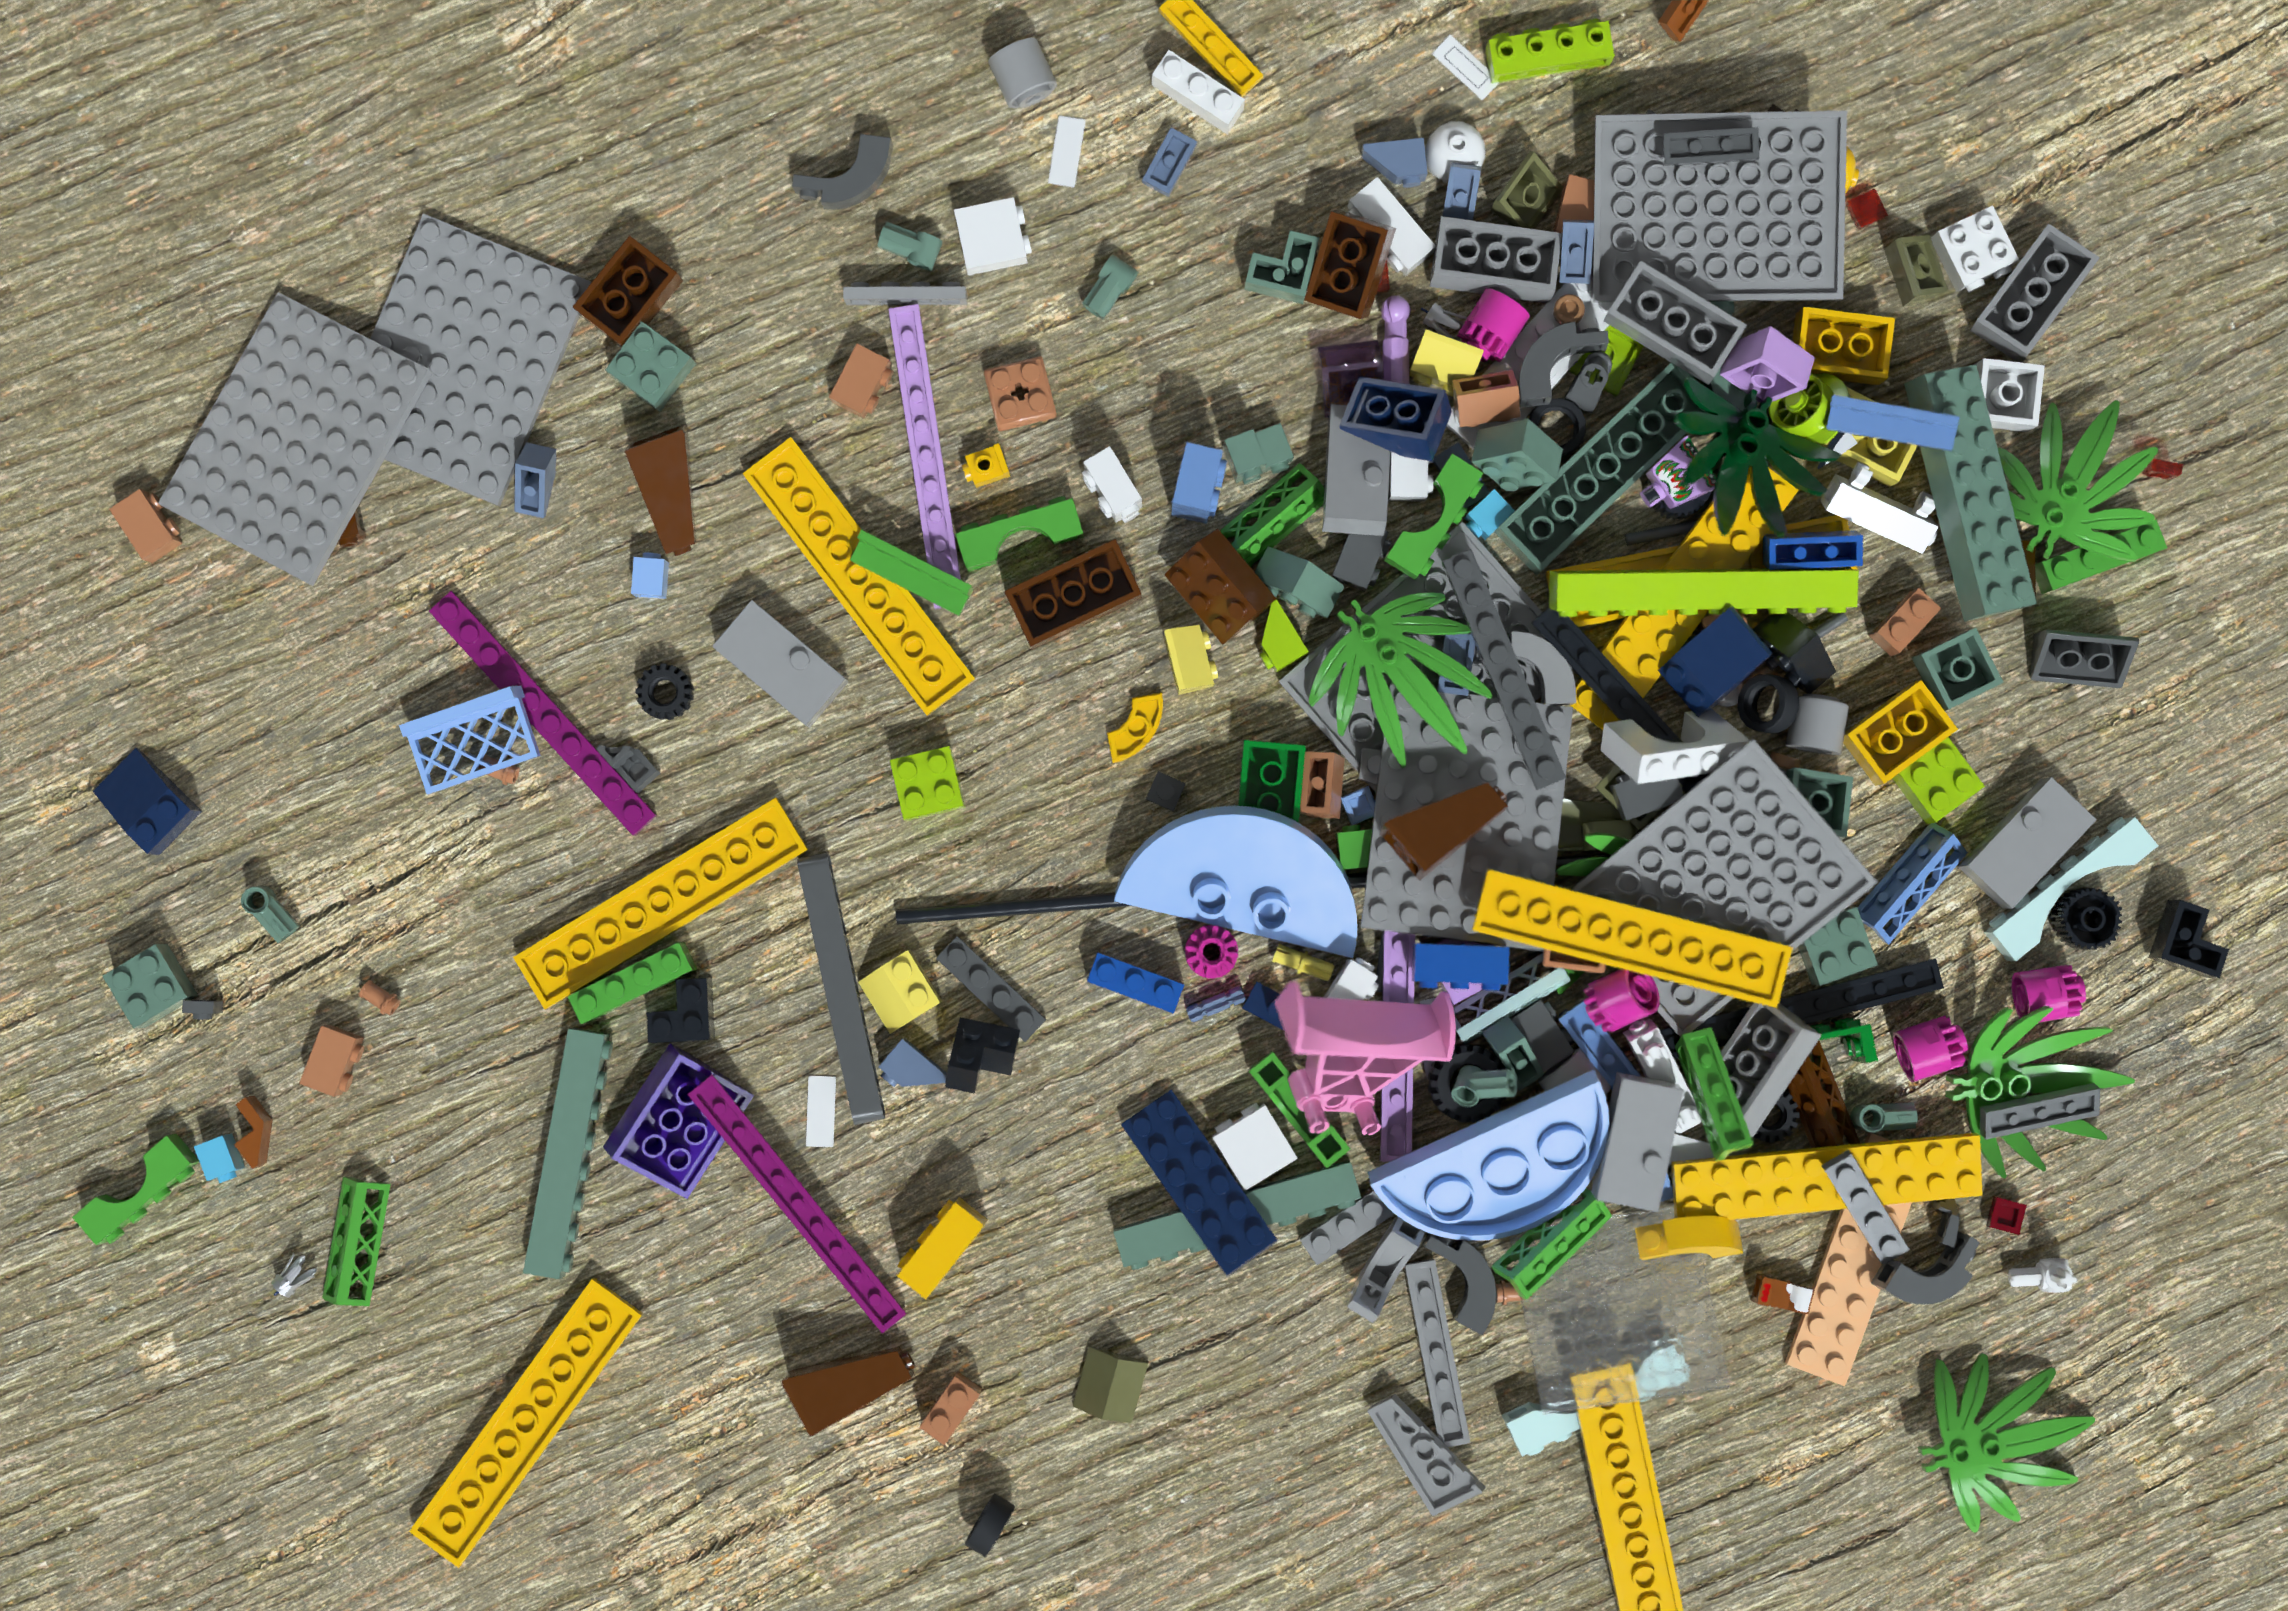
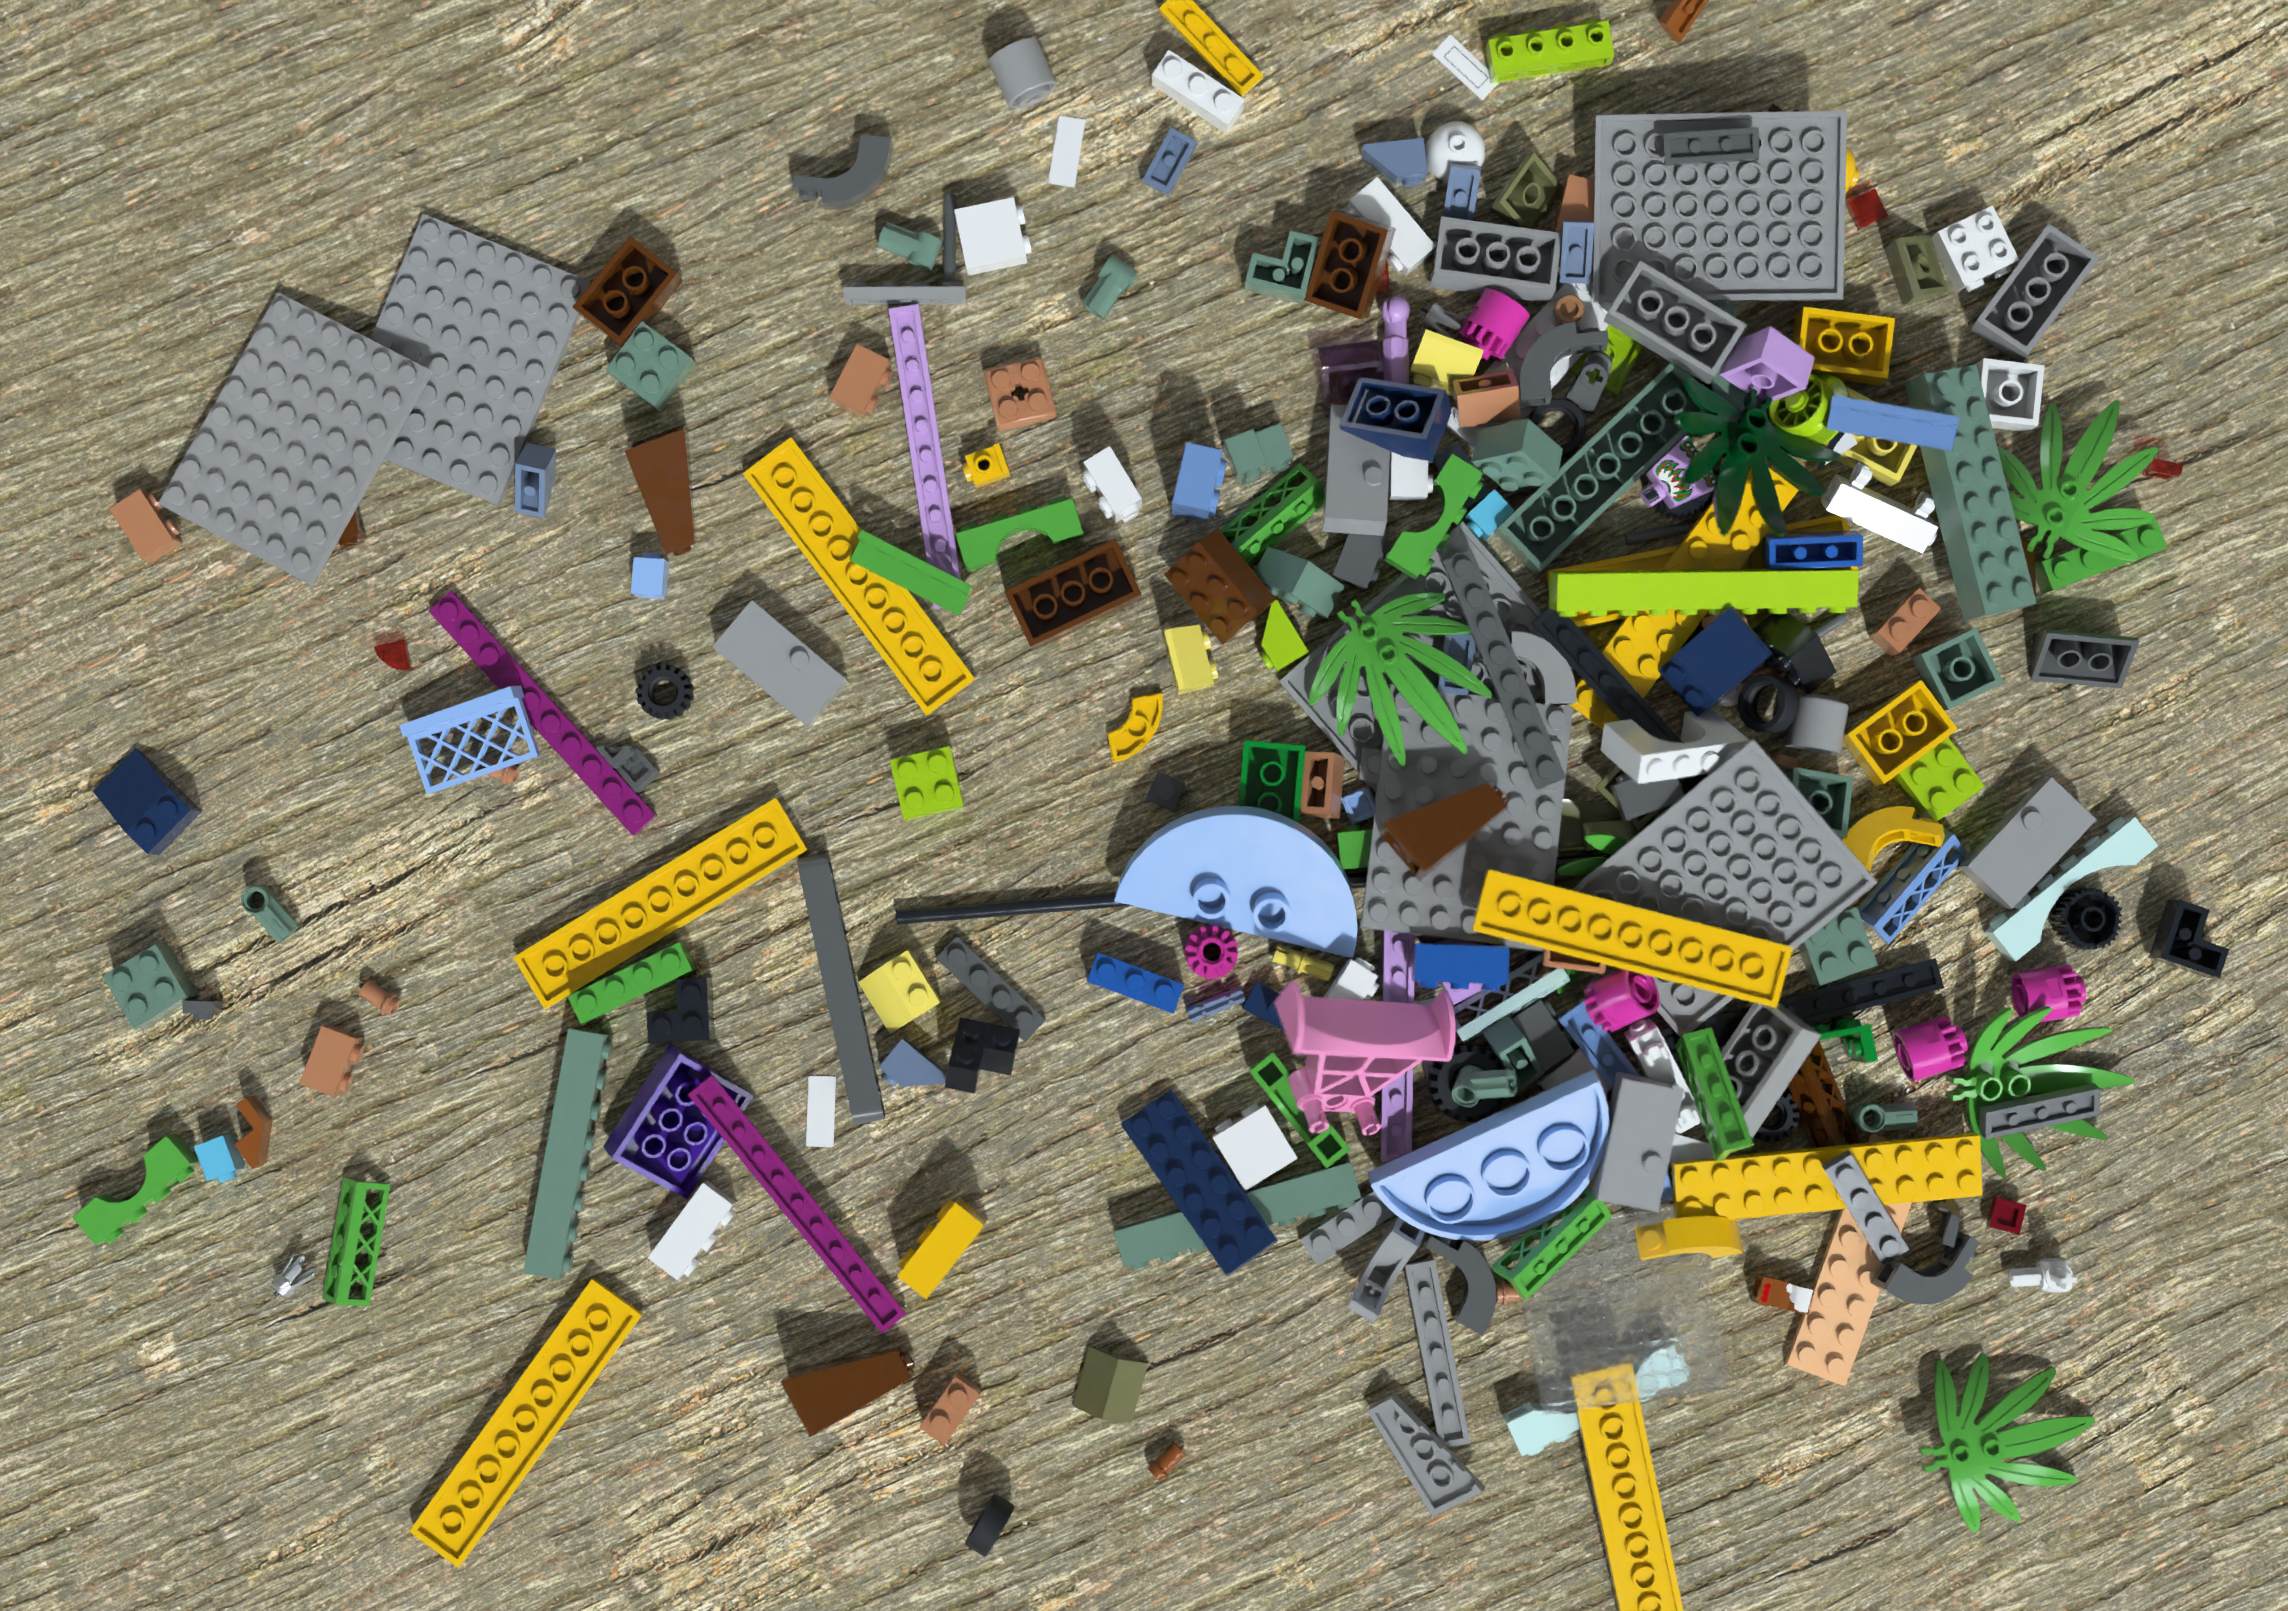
(395, 655): none -> clear red tile
(693, 1231): none -> white brick
(949, 268): none -> dark grey bar
(1166, 1461): none -> dark orange pin
(1889, 826): none -> yellow arch

